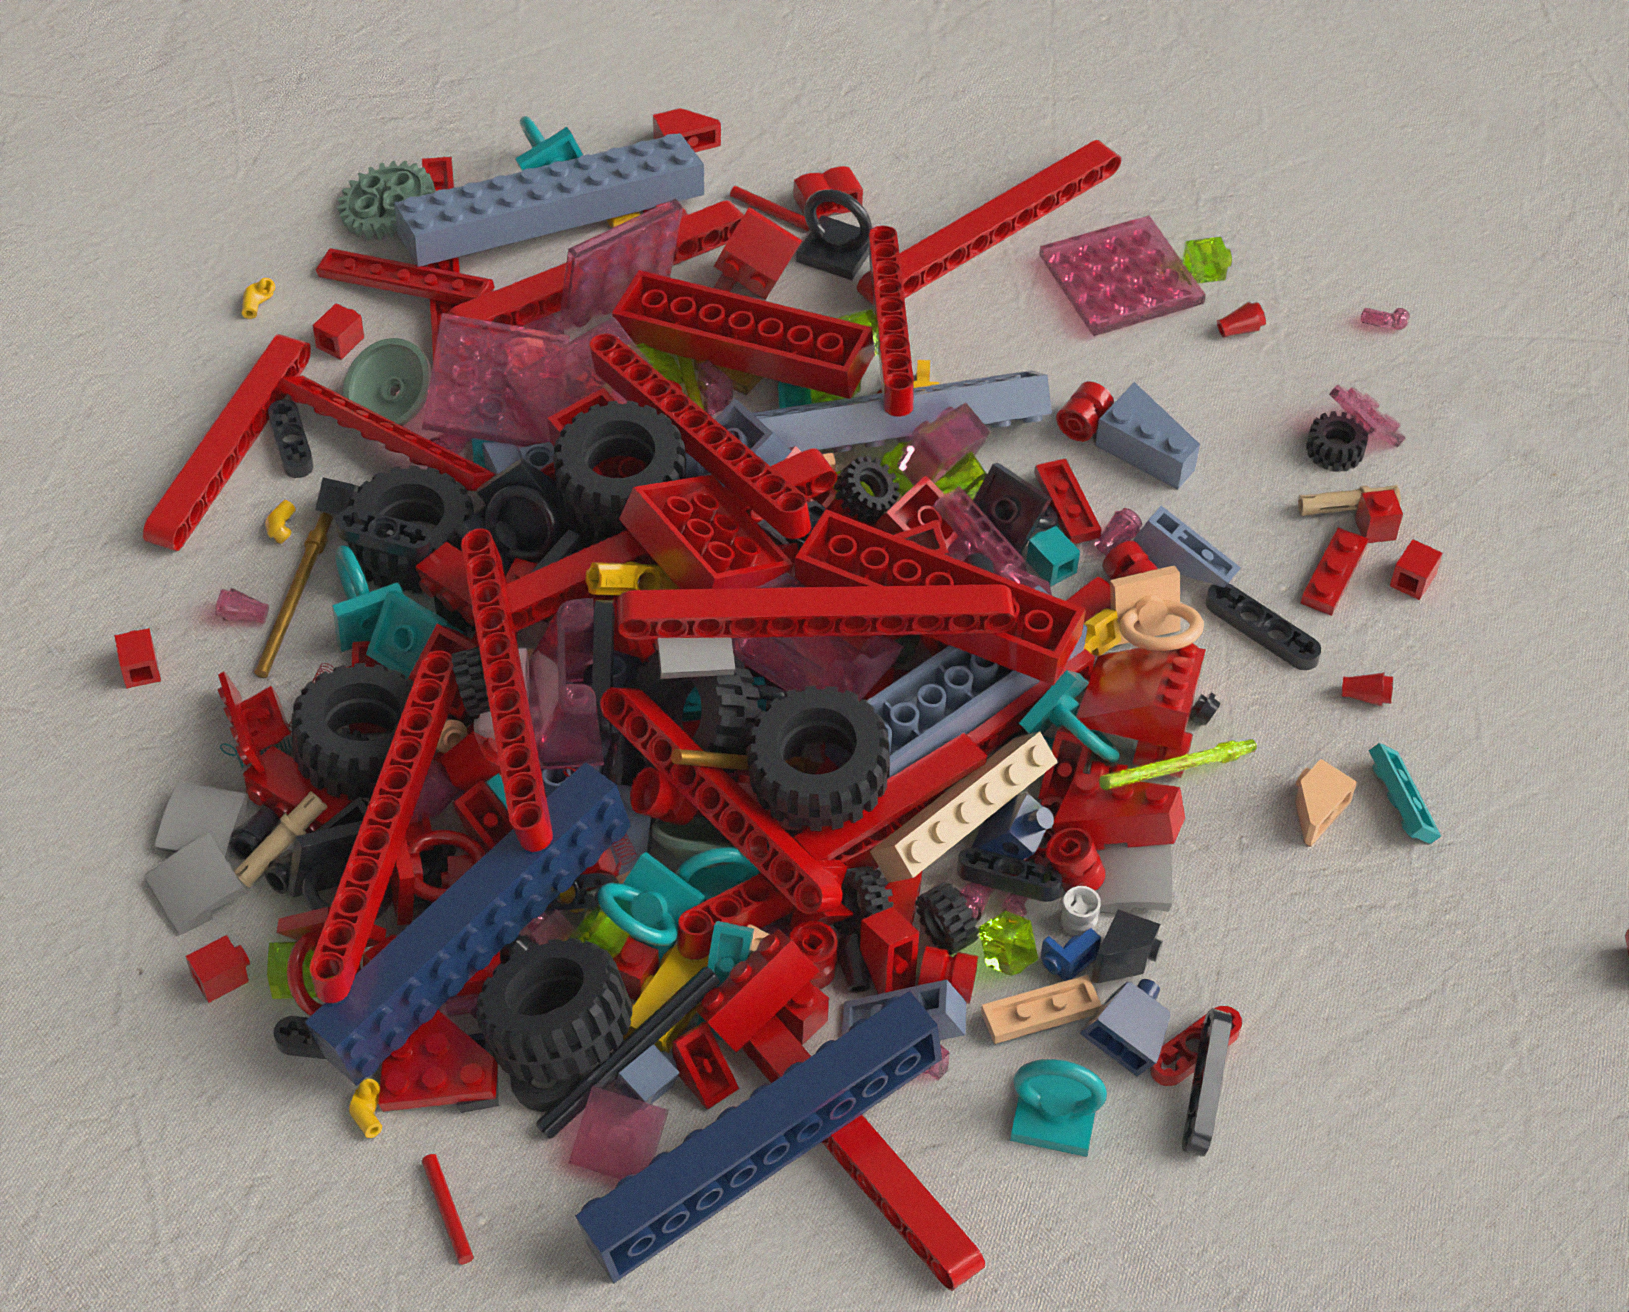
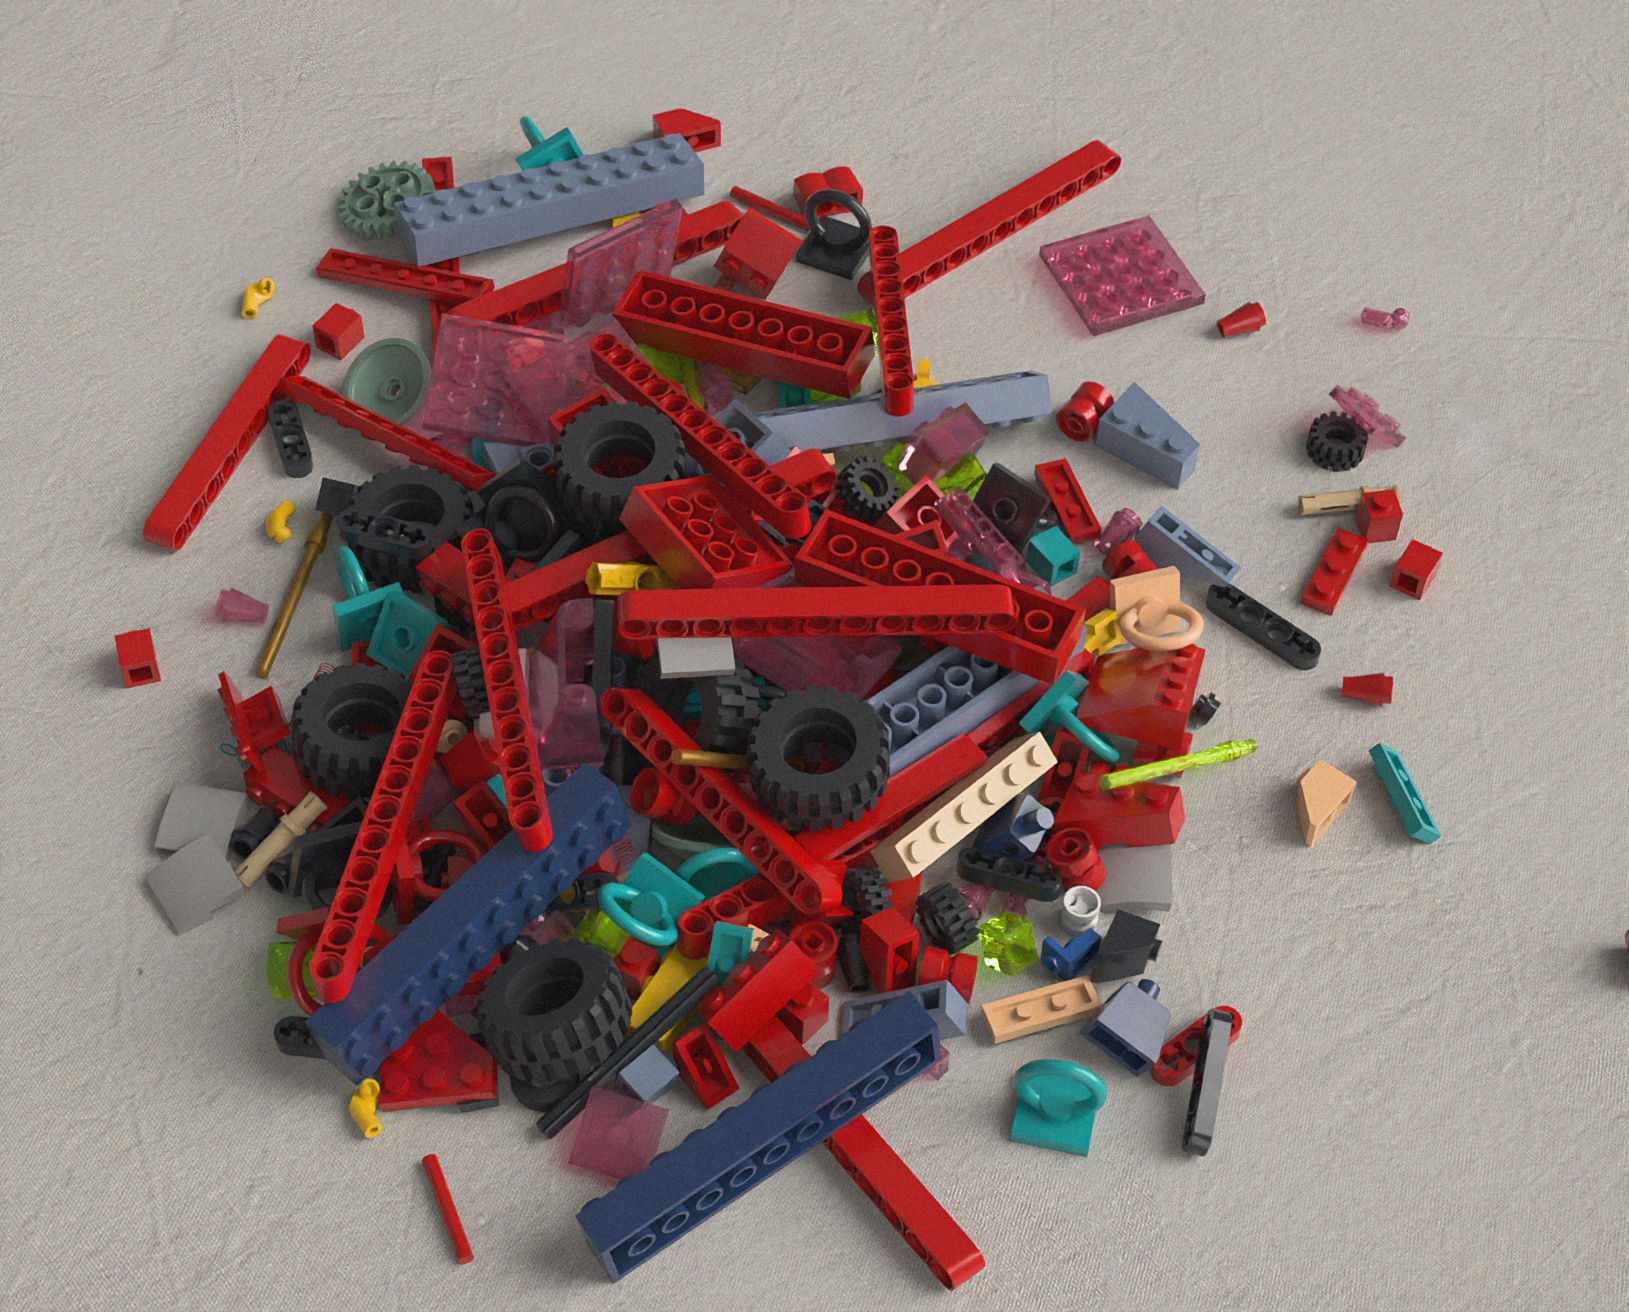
(218, 968): red brick -> none
(1207, 259): clear neon green brick -> none

